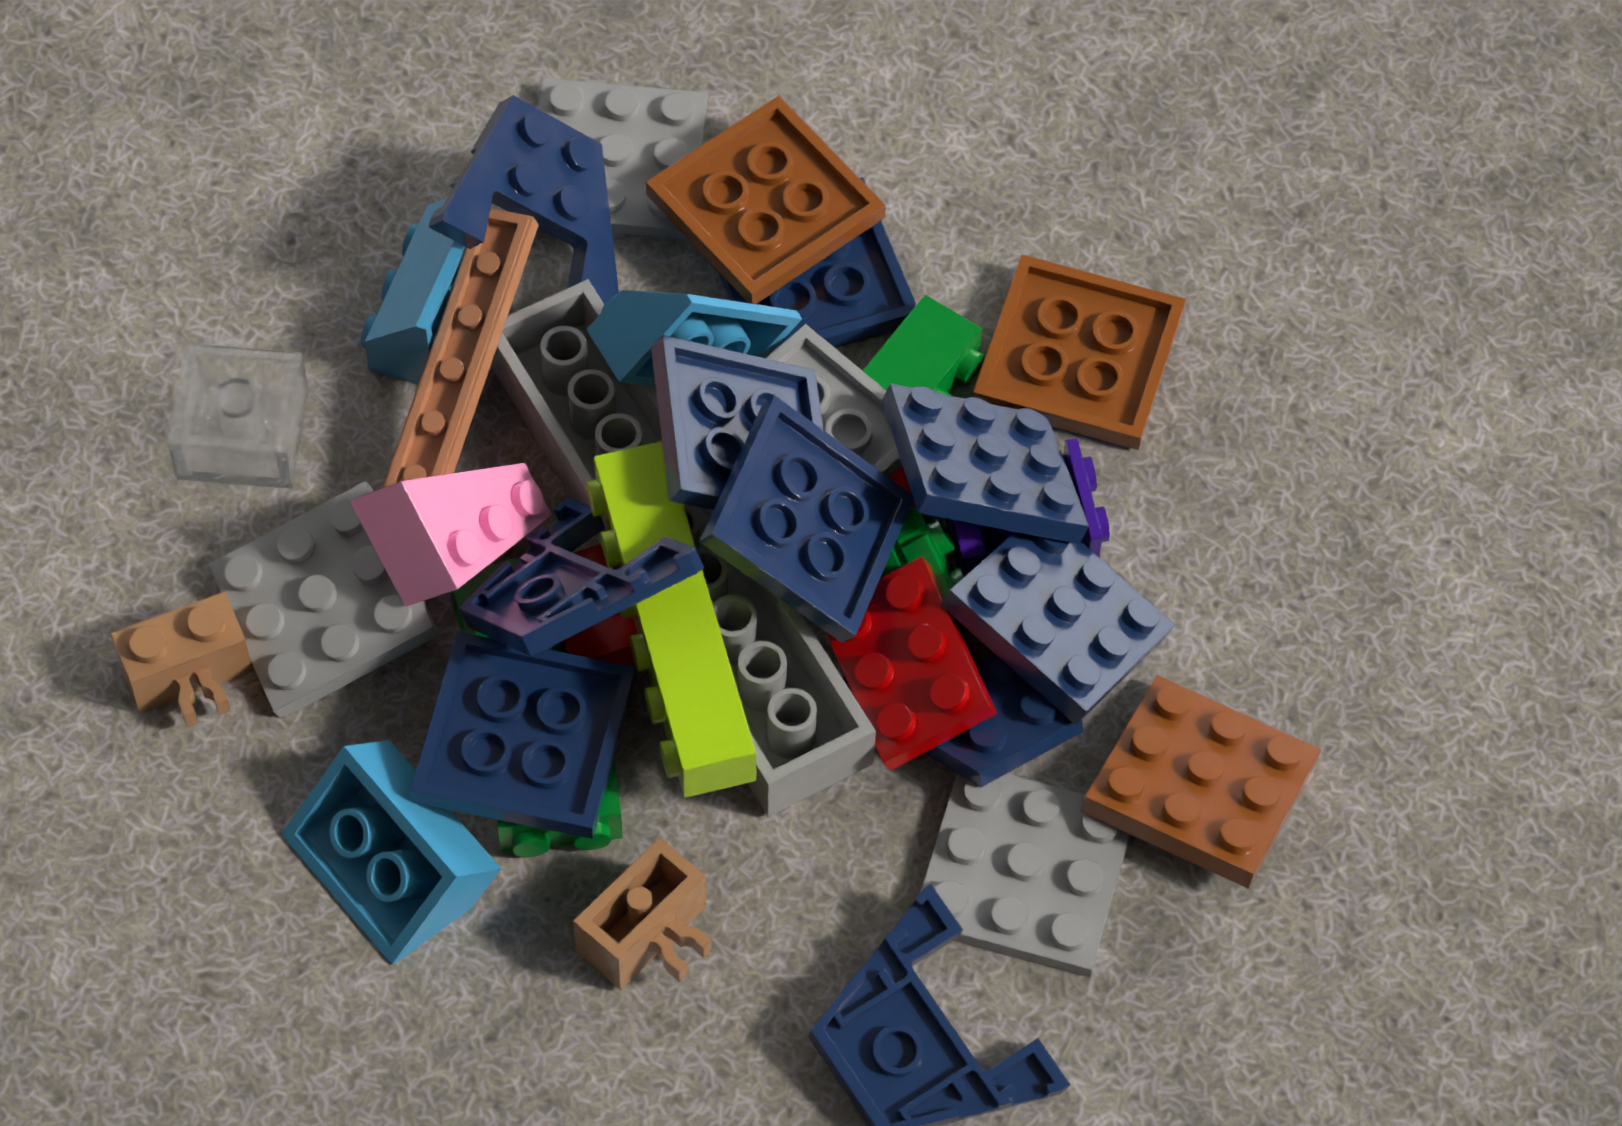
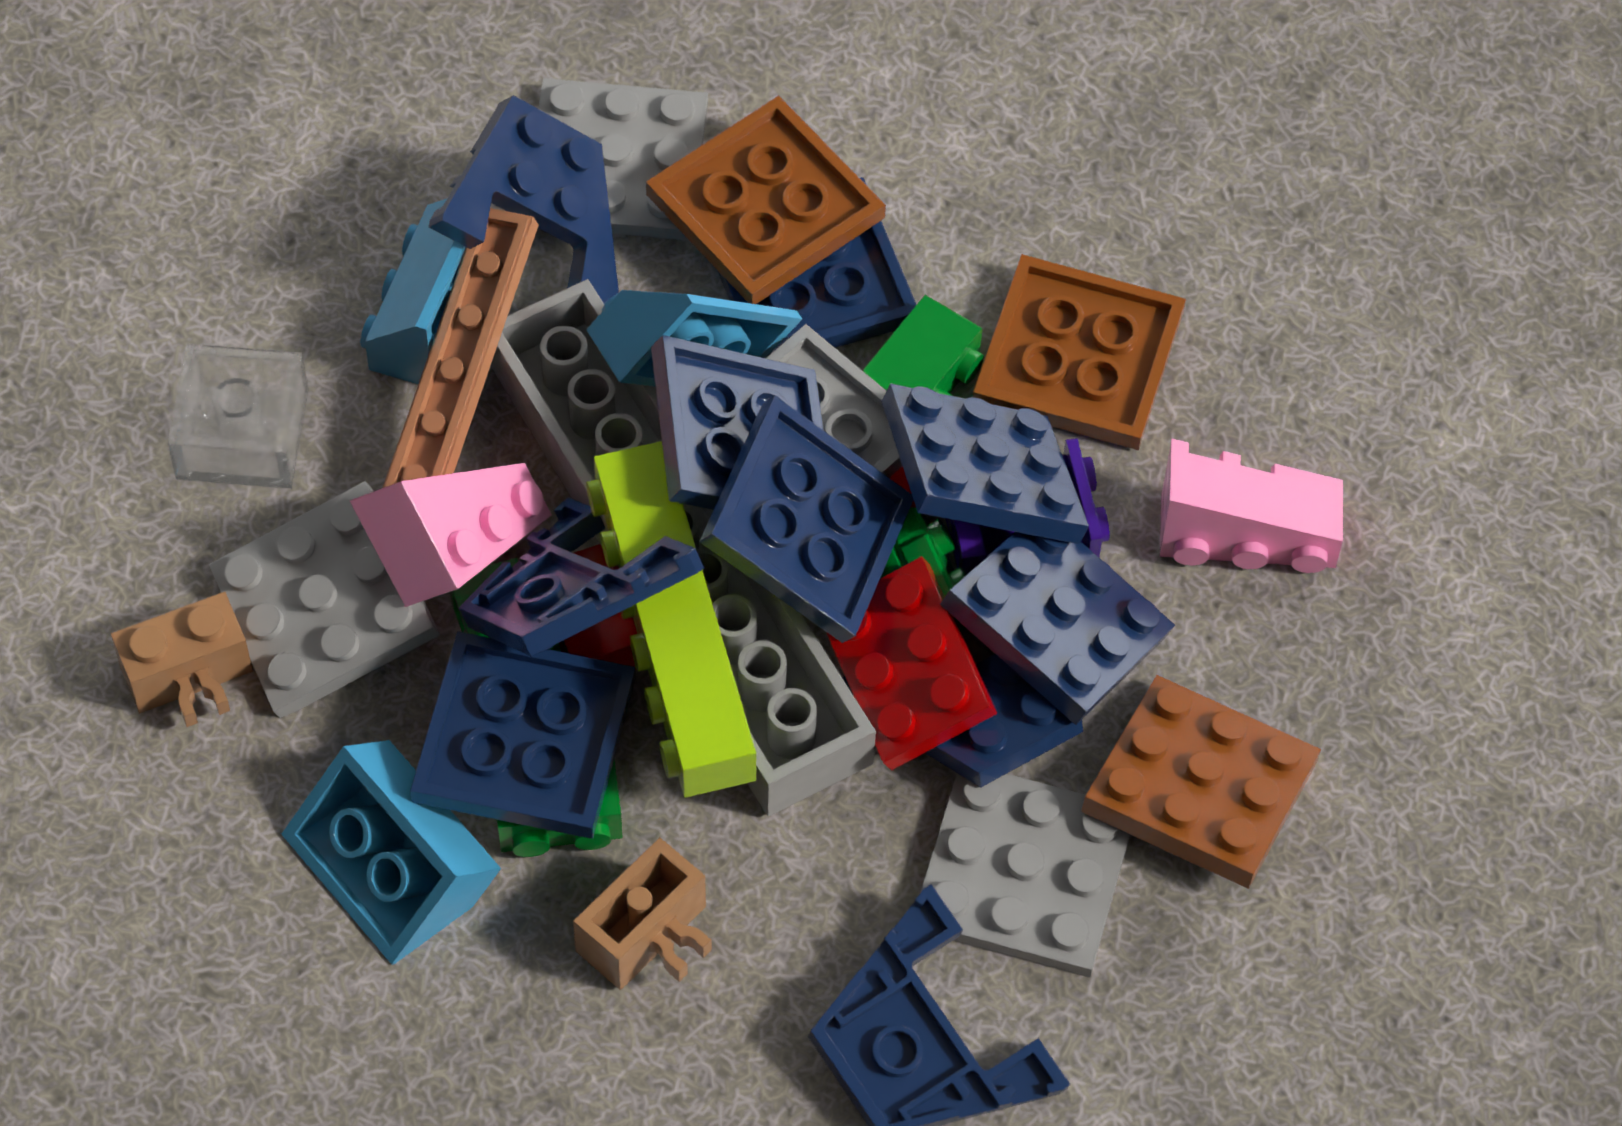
(1248, 514): none -> bright pink wedge

